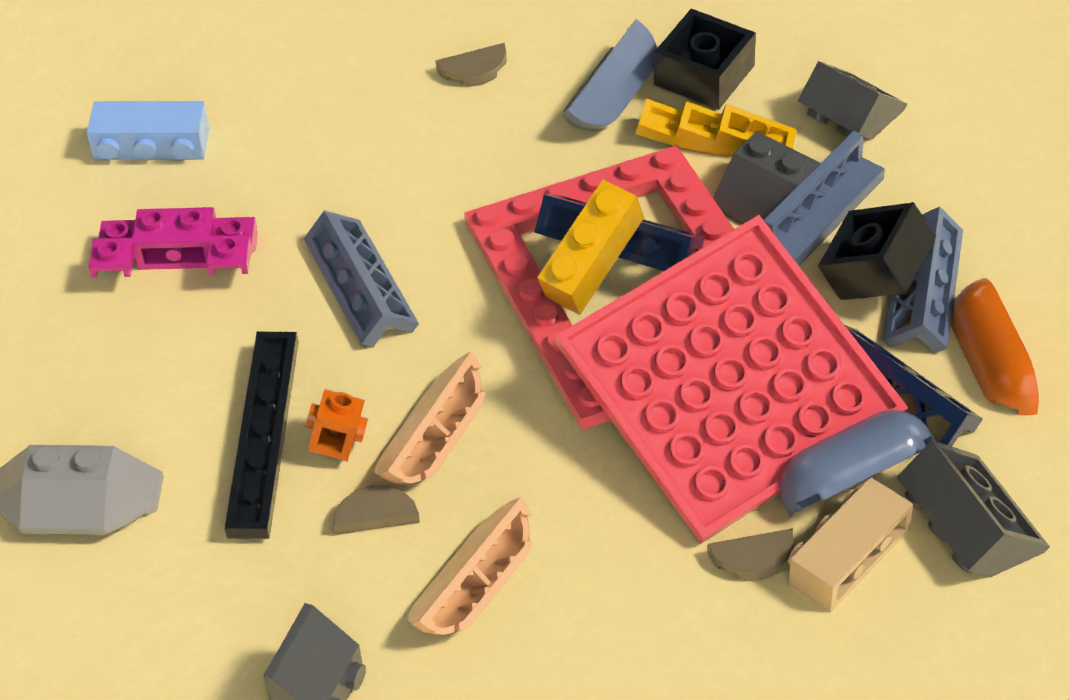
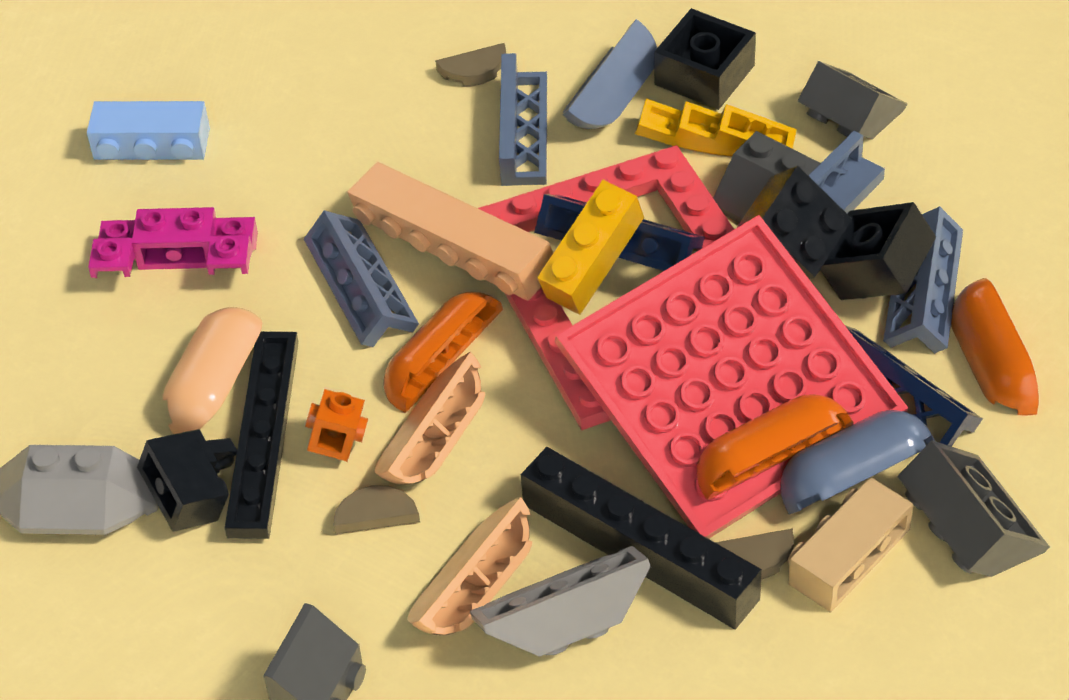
(184, 476): none -> black hinge
(210, 367): none -> light nougat brick
(437, 346): none -> orange brick
(451, 230): none -> light nougat brick
(510, 119): none -> sand blue fence
(567, 605): none -> light grey wedge
(615, 520): none -> black brick
(768, 441): none -> orange brick
(800, 218): none -> black brick

